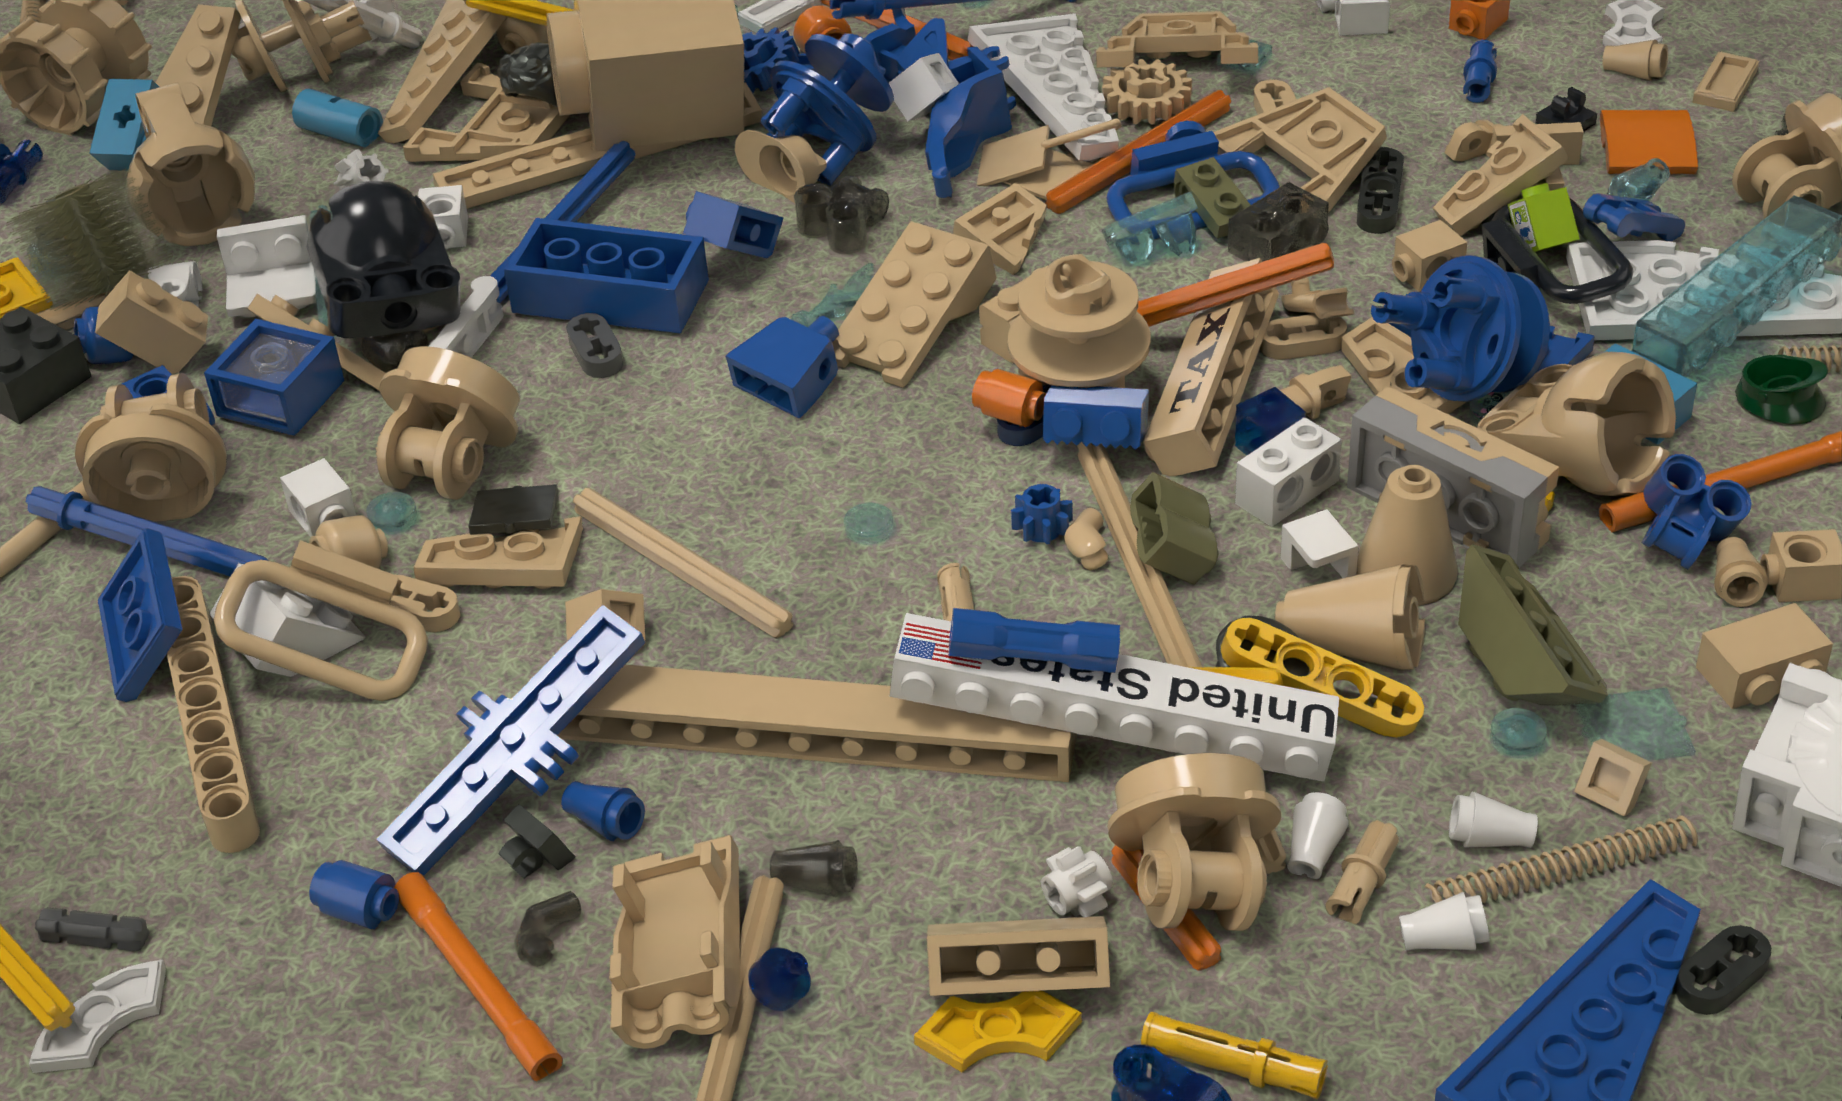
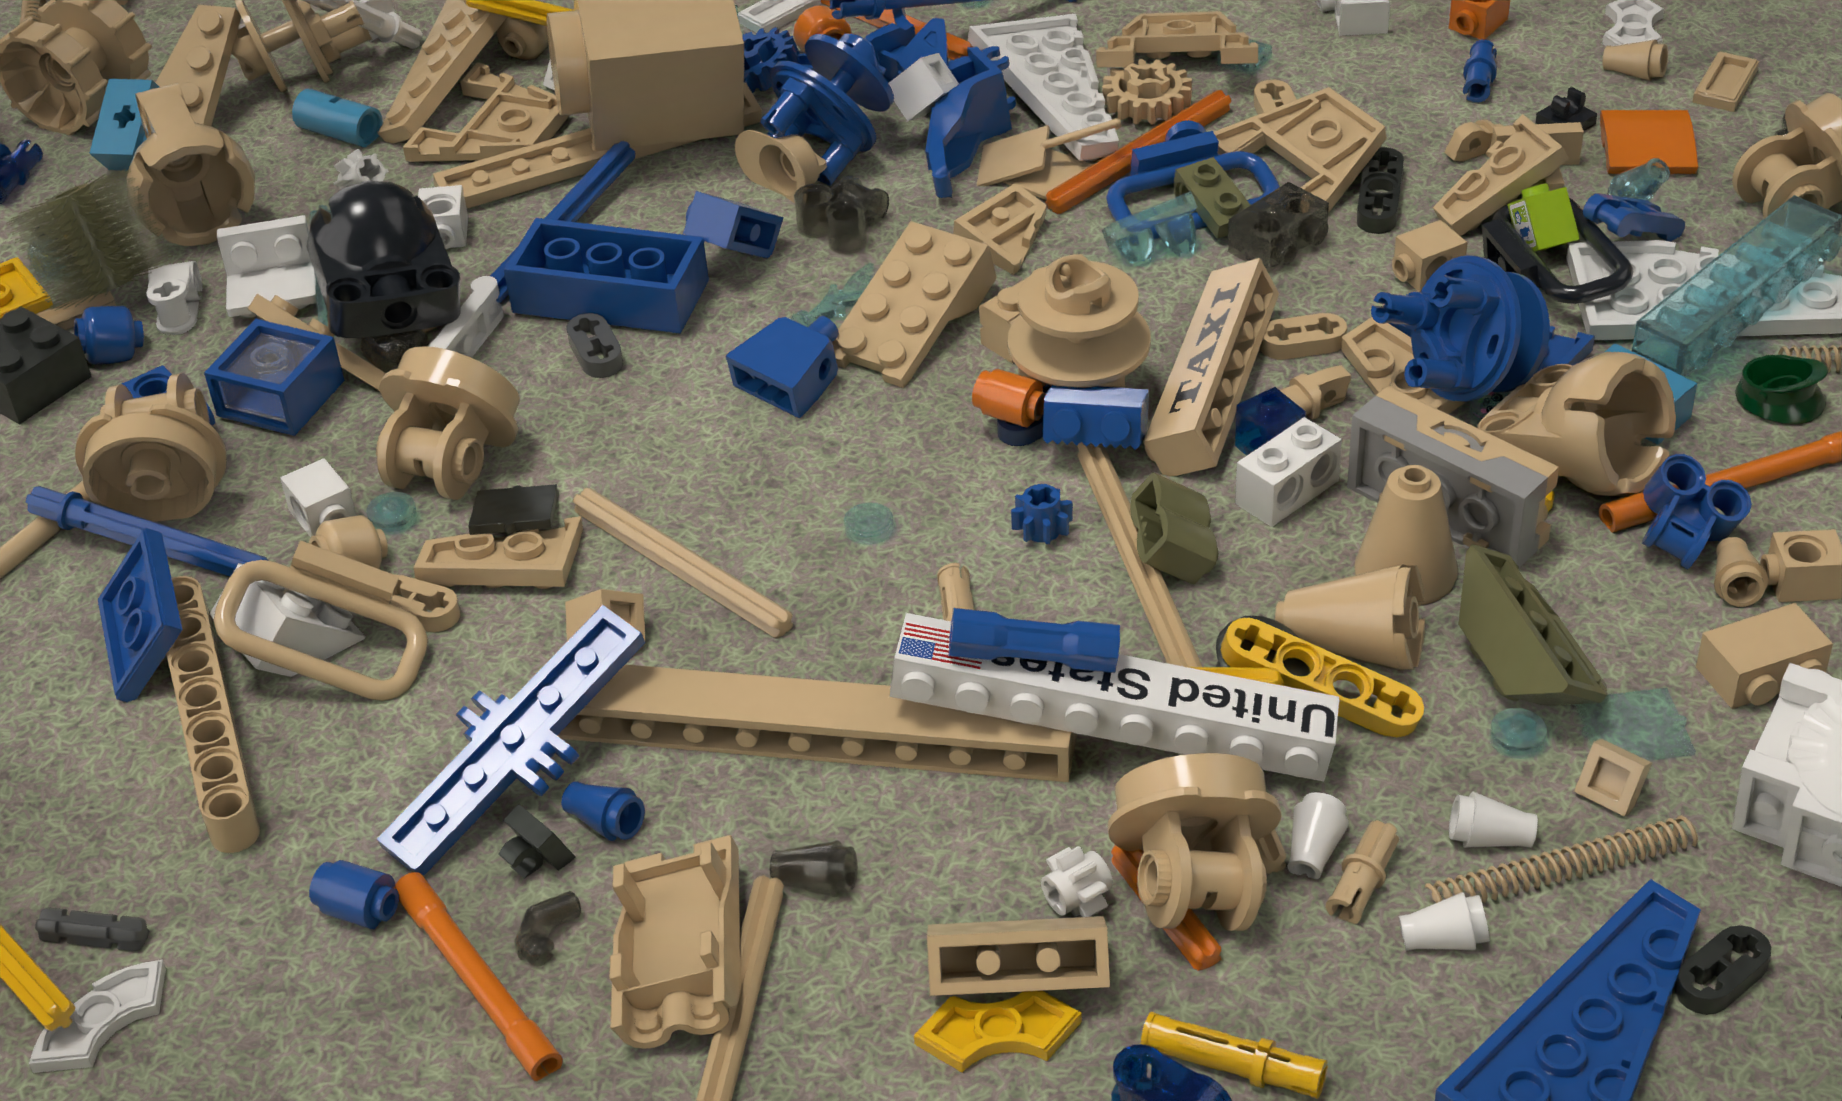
(152, 323): tan brick -> none
(528, 73): pearl dark grey hair -> none
(779, 978): clear blue tile -> none
(1085, 541): tan arm -> none
(1237, 284): orange axle -> none
(1317, 542): white panel -> none
(1323, 303): tan piece -> none

